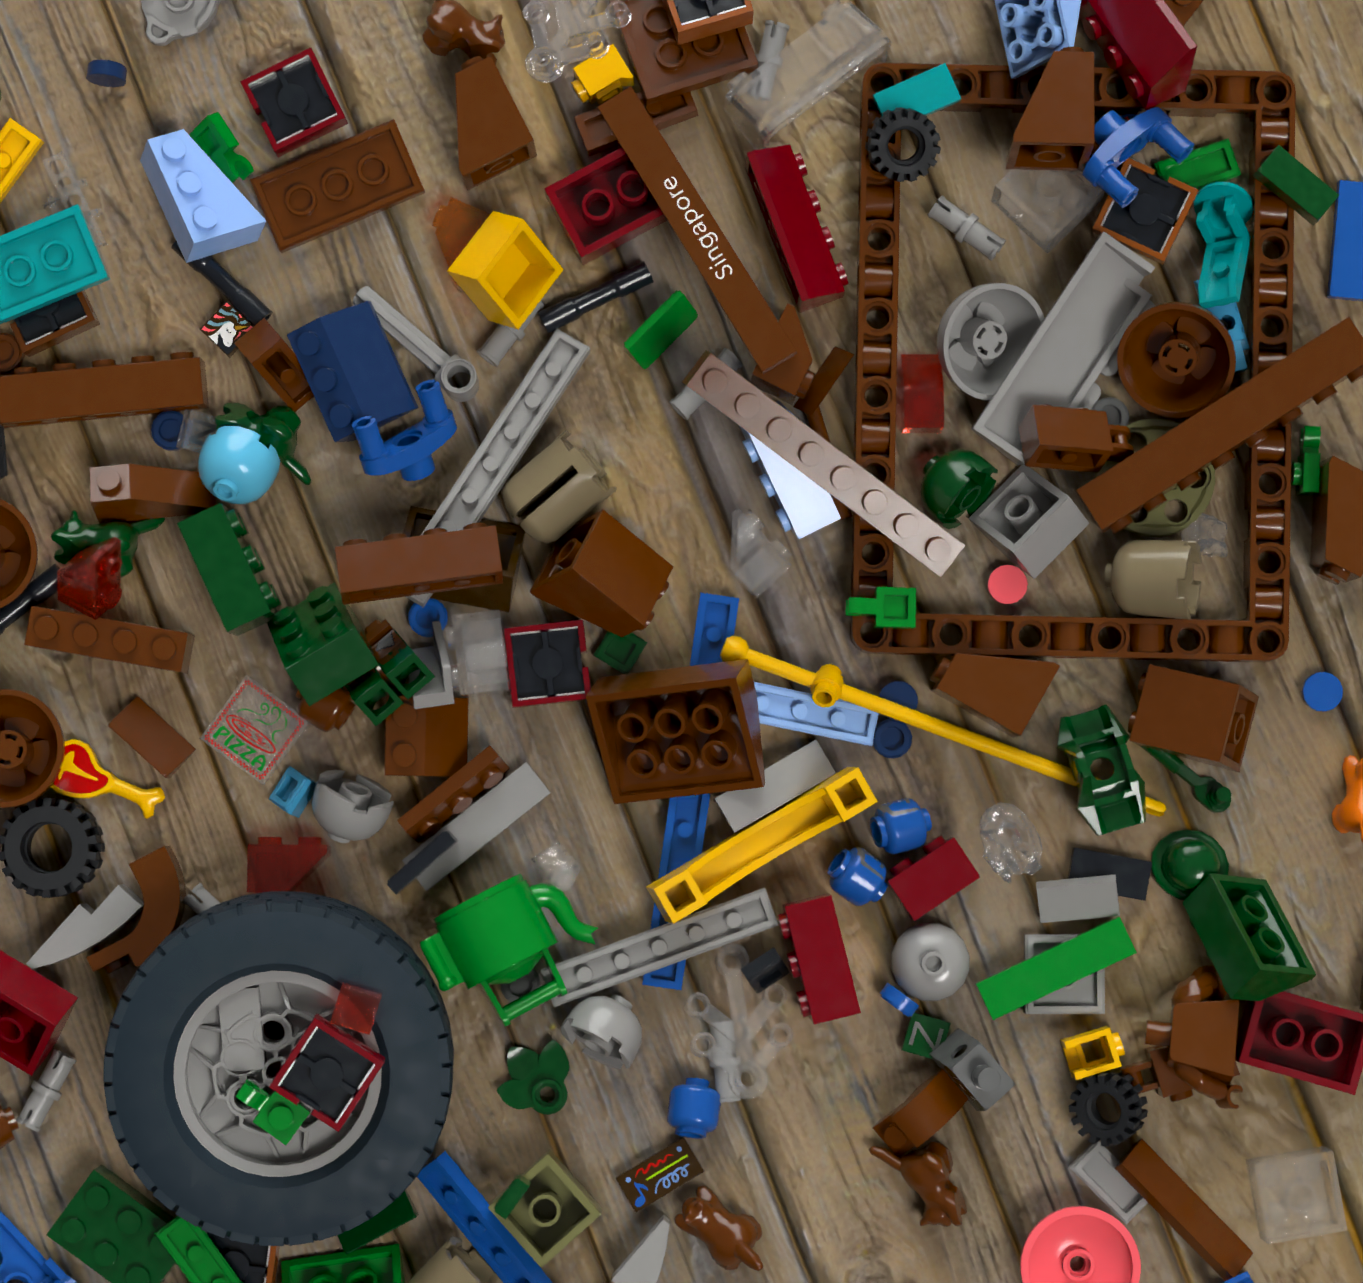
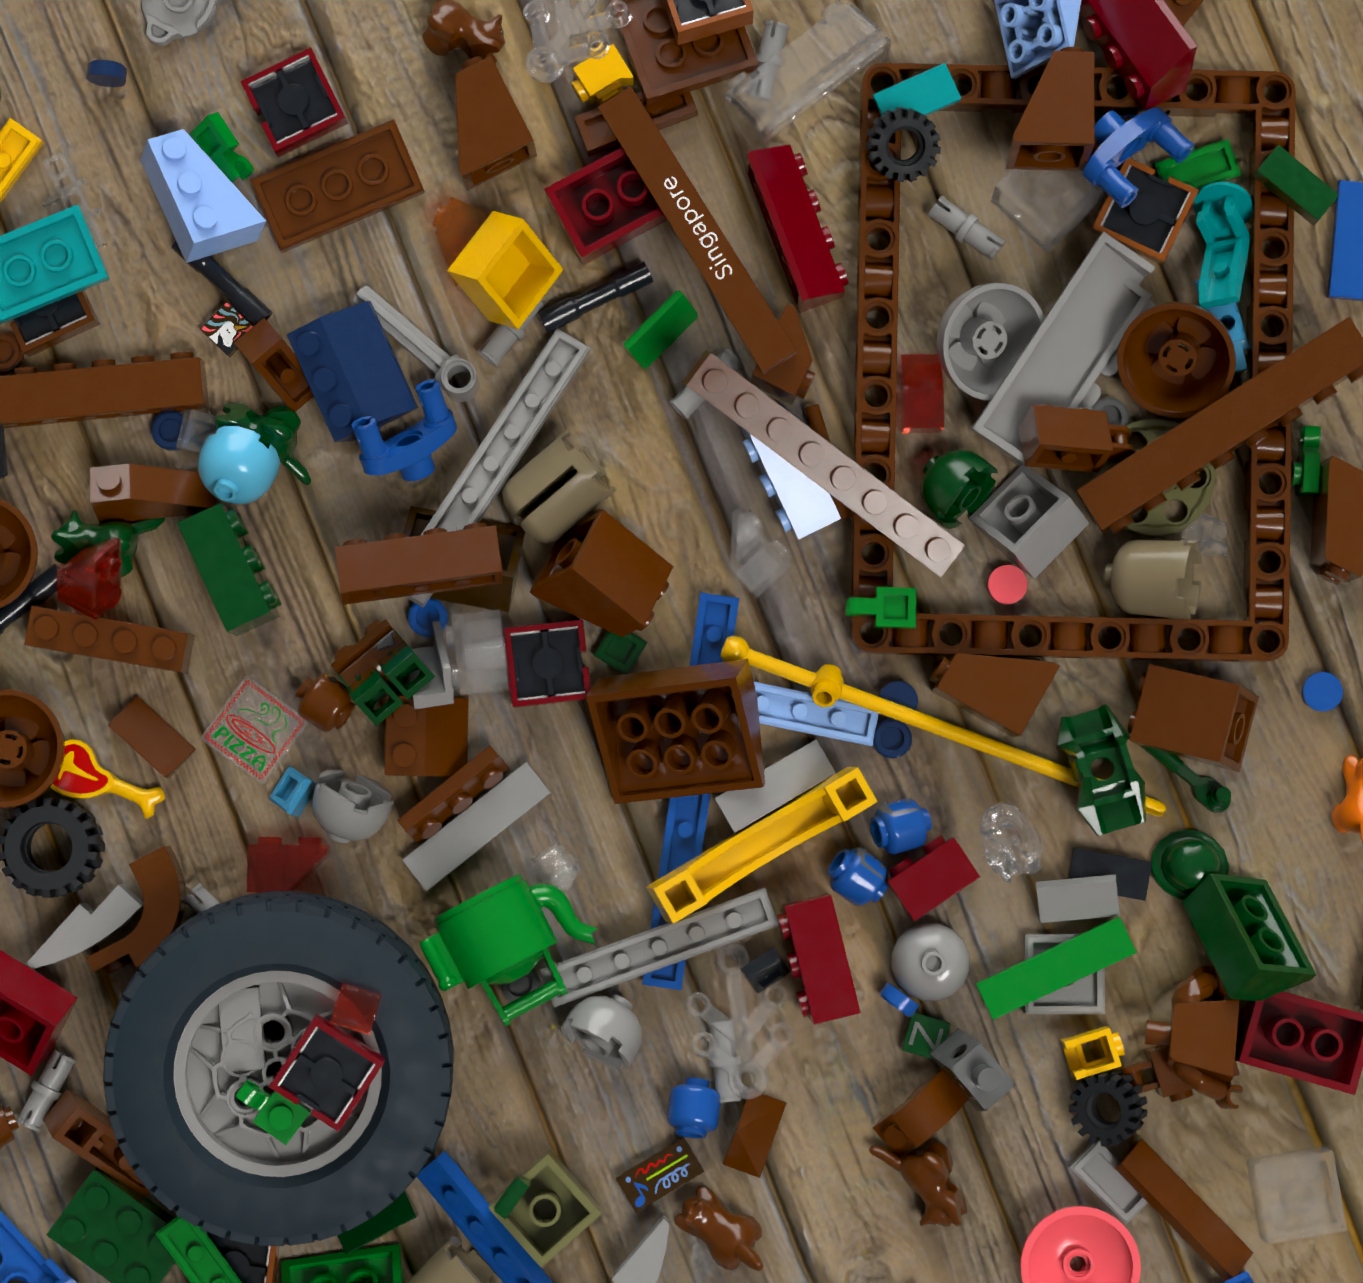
(91, 1136): none -> reddish brown slope
(321, 643): dark green brick -> none
(421, 862): black tile -> none
(531, 1074): dark green plate -> none
(754, 1134): none -> reddish brown slope
(824, 380): reddish brown sticker -> none

